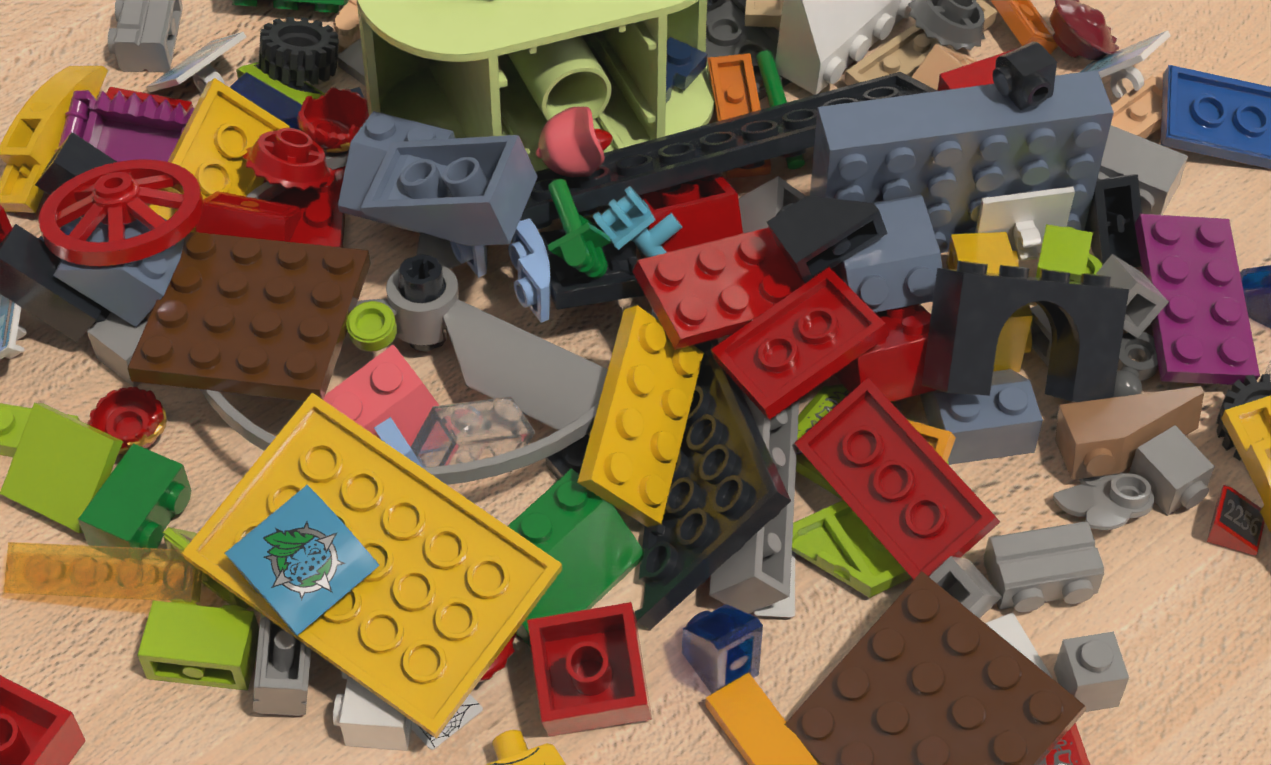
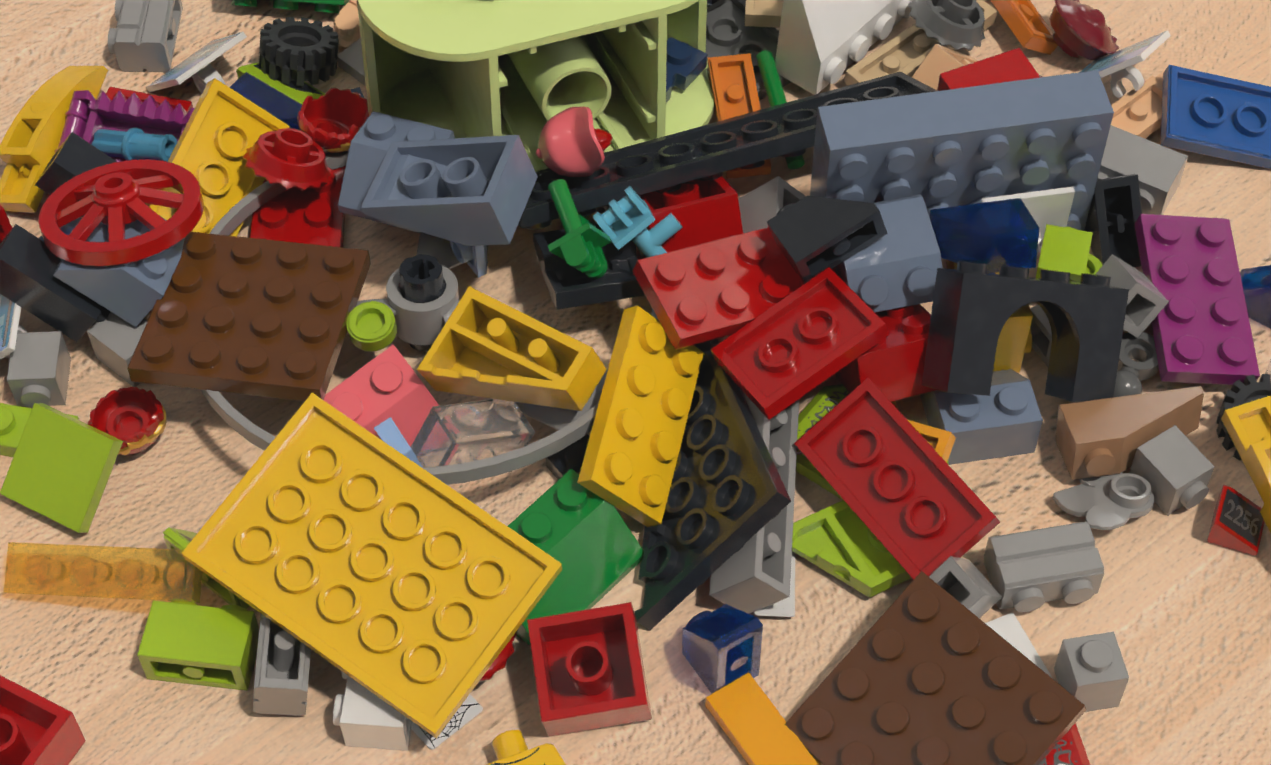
(39, 369): none -> light grey brick
(134, 144): none -> dark azure axle
(136, 501): green brick -> none
(248, 217): red slope -> none
(301, 559): dark azure slope -> none
(509, 357): none -> yellow wedge
(533, 268): light blue slope -> none
(987, 234): none -> clear blue slope
(1026, 75): black plate -> none

